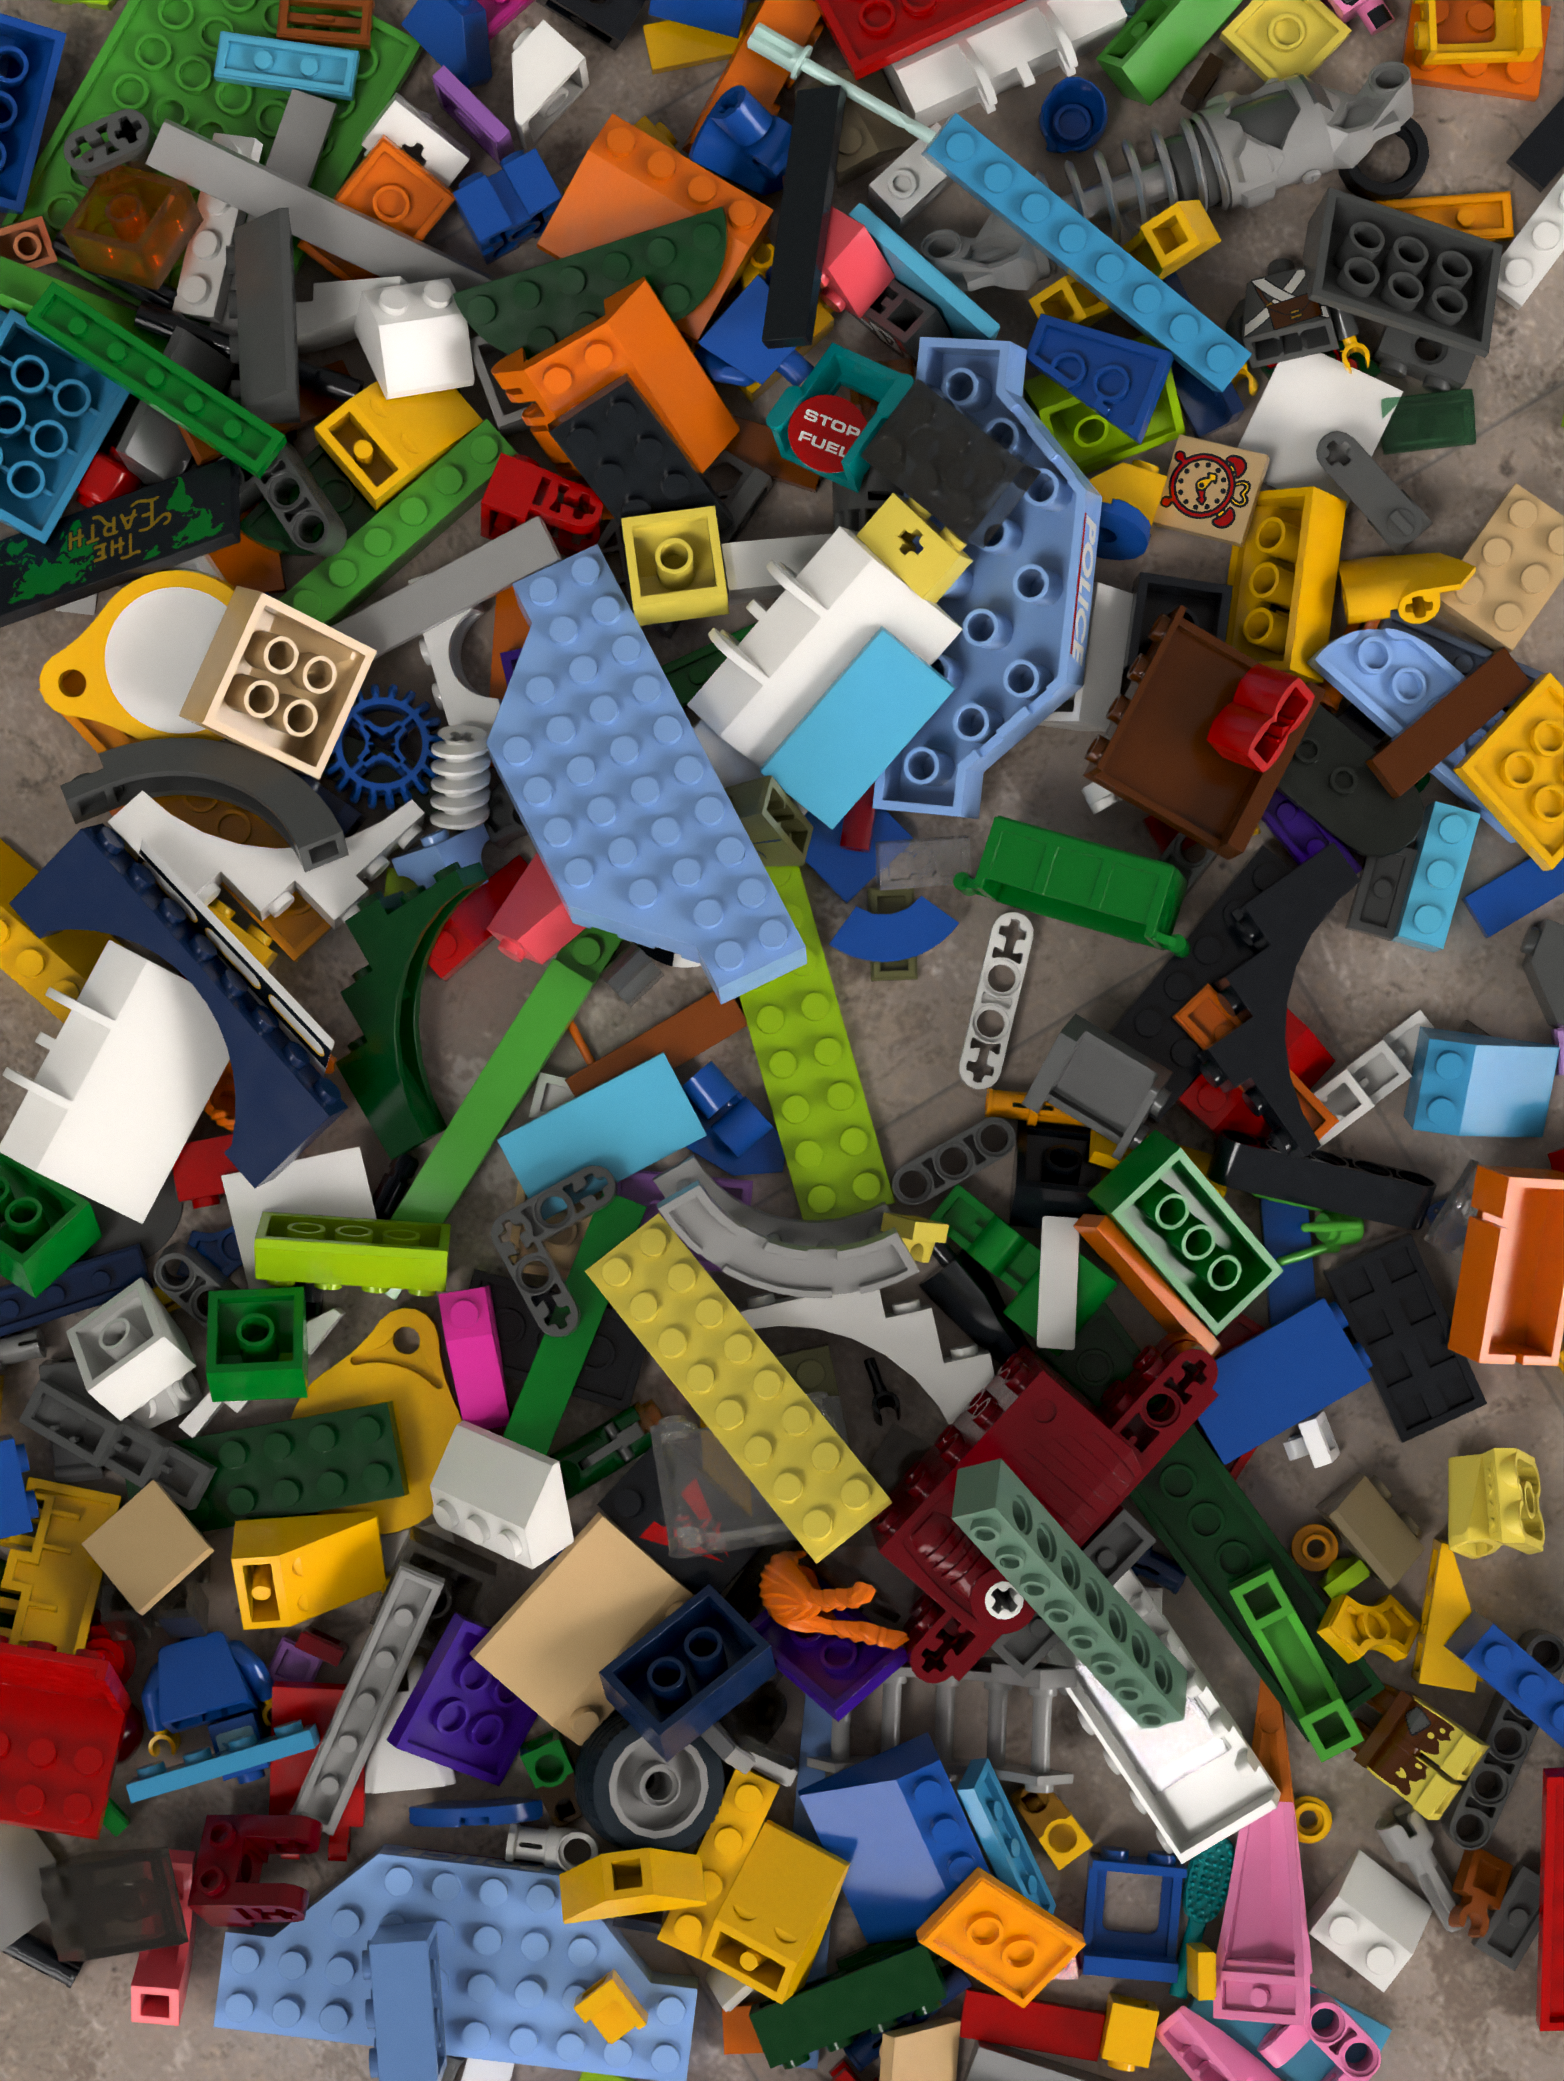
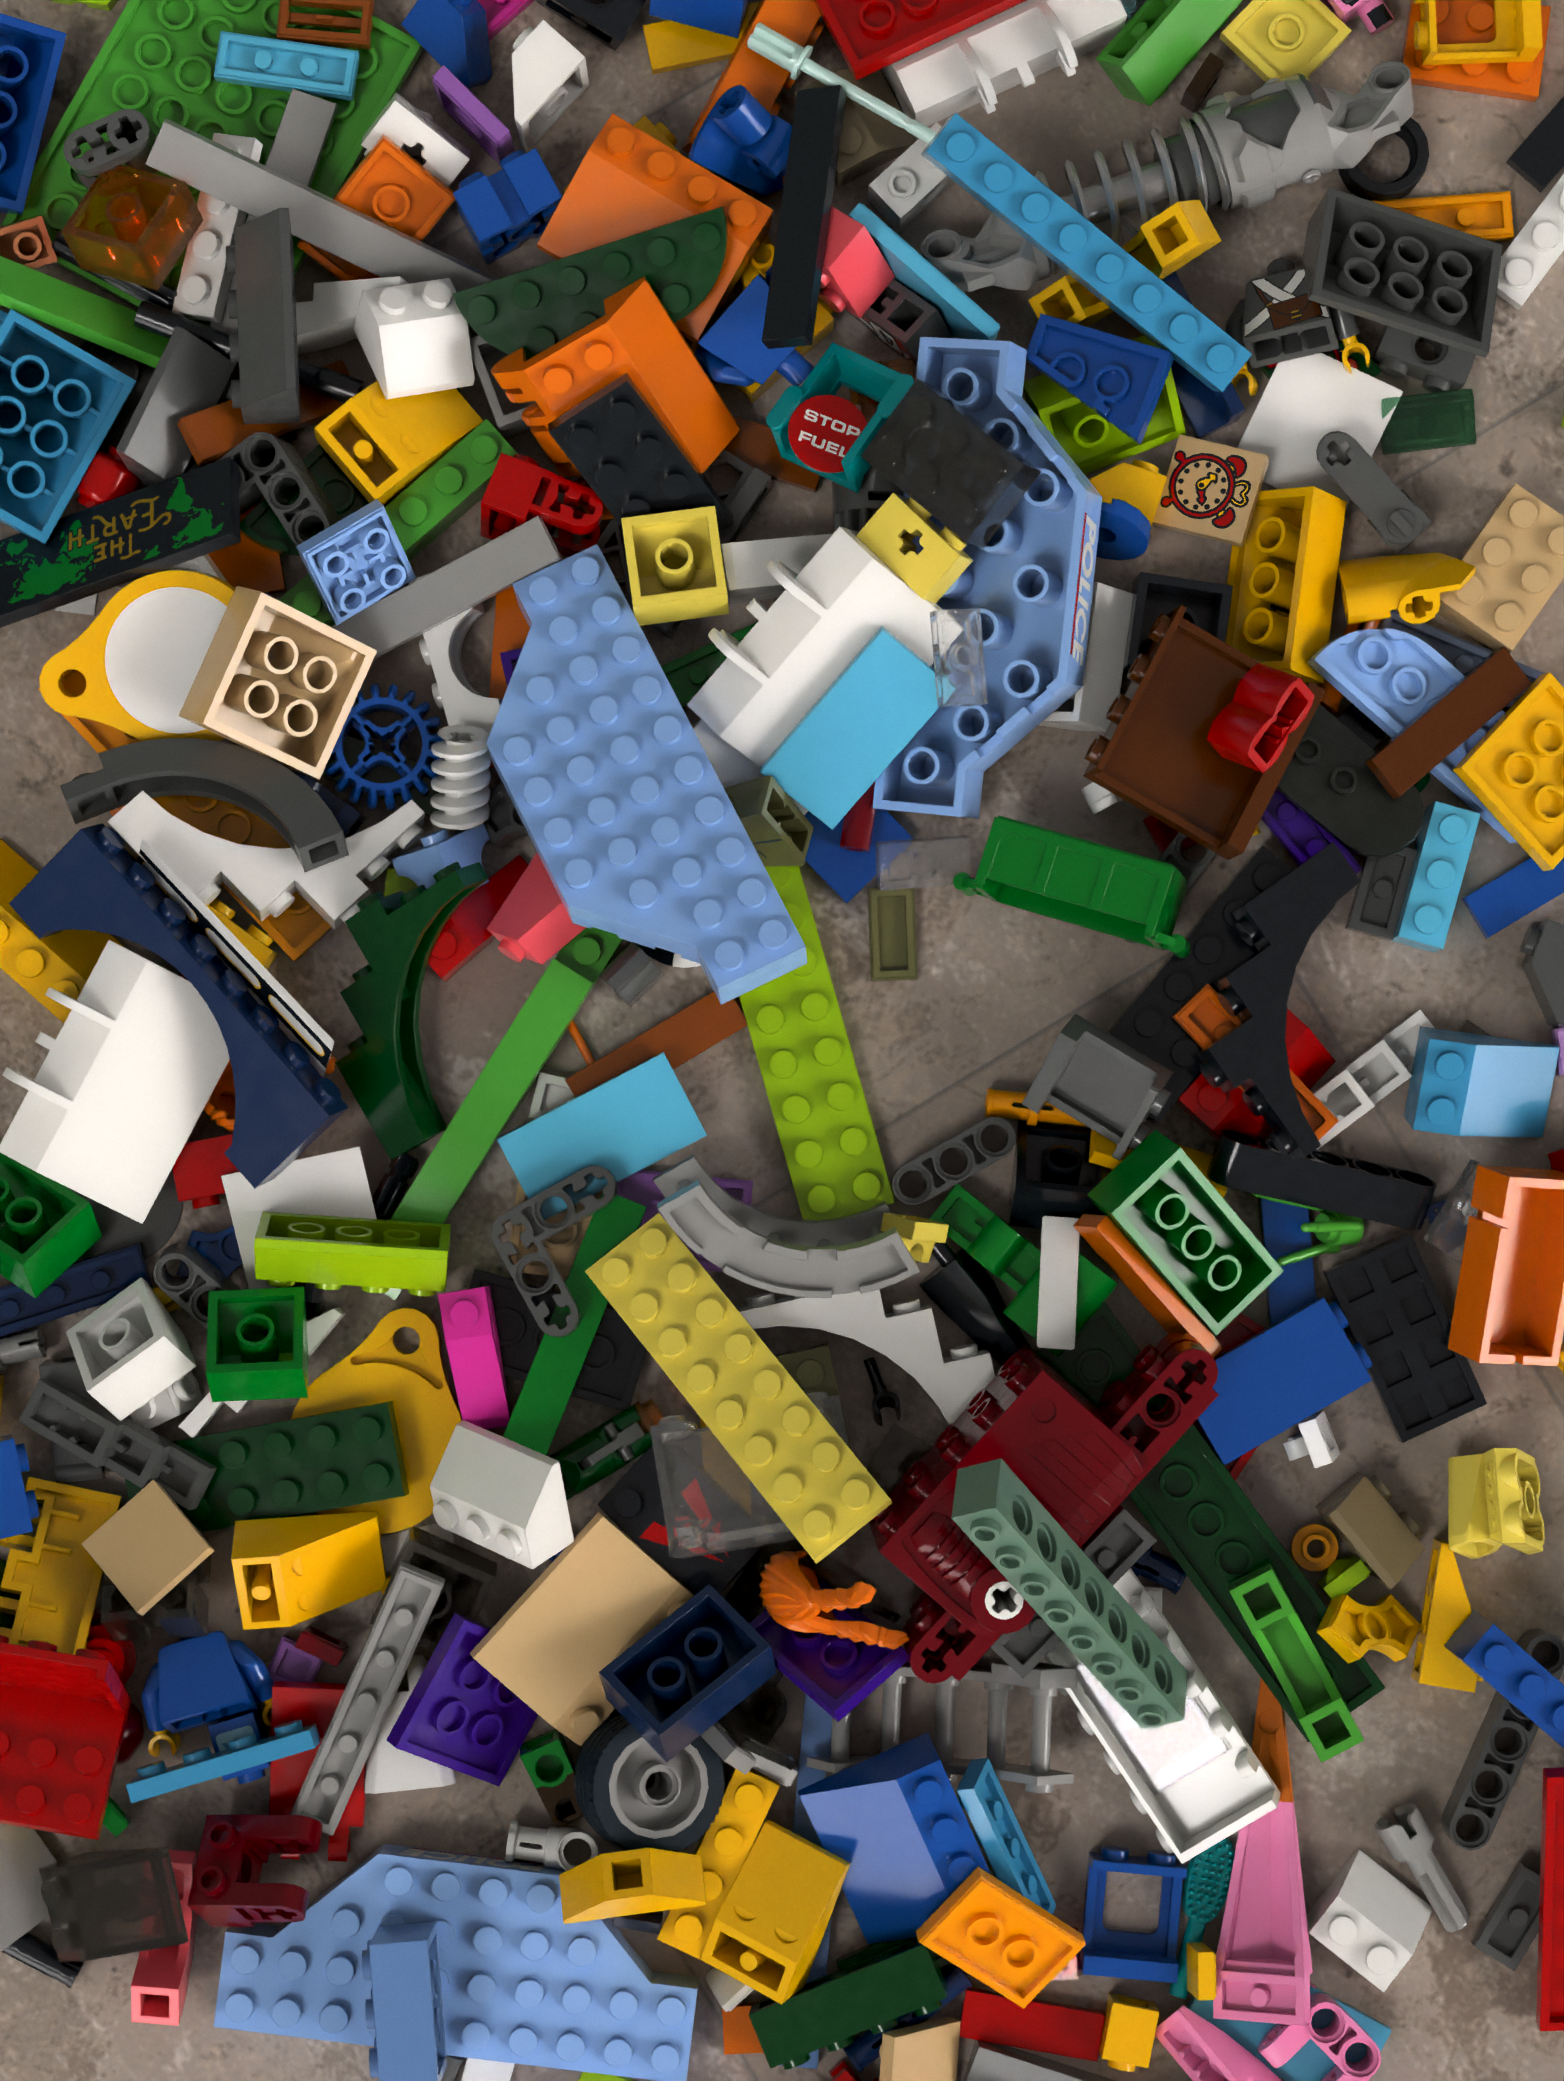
(156, 380): green plate -> none
(356, 562): none -> light blue tile
(476, 1812): blue tile -> none
(611, 2007): yellow panel -> none
(736, 1131): blue panel -> none
(893, 935): blue tile -> none
(958, 657): none -> clear plate
(1000, 1002): white beam -> none
(1052, 1825): leg -> none
(1073, 116): blue hair -> none
(1322, 1823): yellow plate -> none
(1401, 1738): hips -> none
(1482, 1885): dark orange plate -> none

